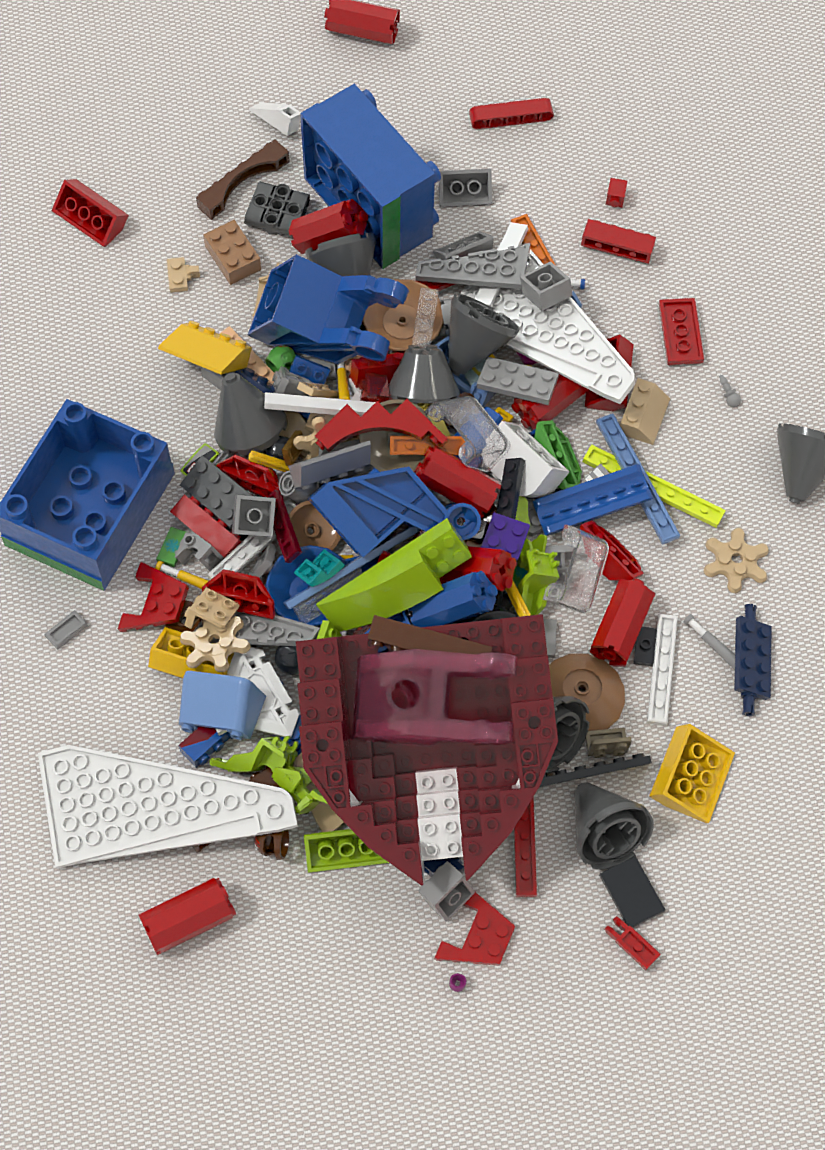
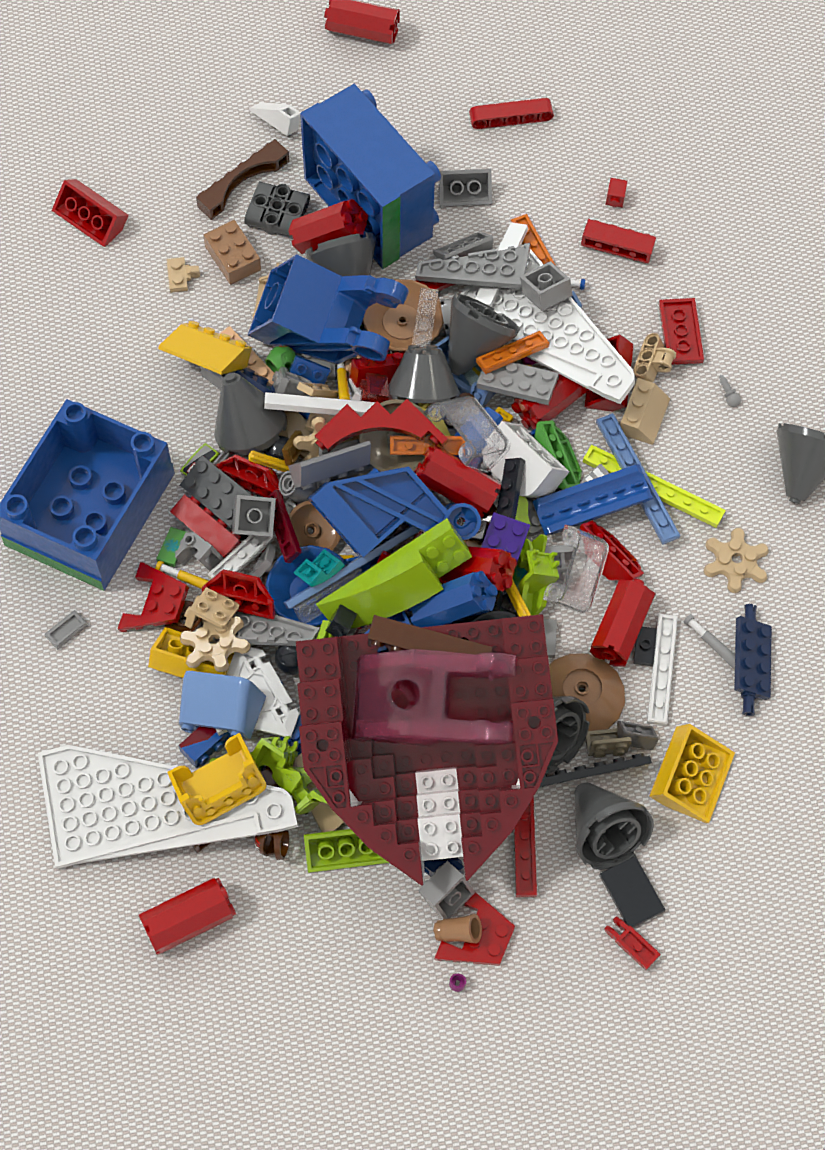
(218, 784): none -> yellow windscreen
(341, 621): none -> black brick
(459, 929): none -> medium nougat plant
(512, 352): none -> orange tile
(641, 735): none -> flat silver slope
(653, 358): none -> tan piece

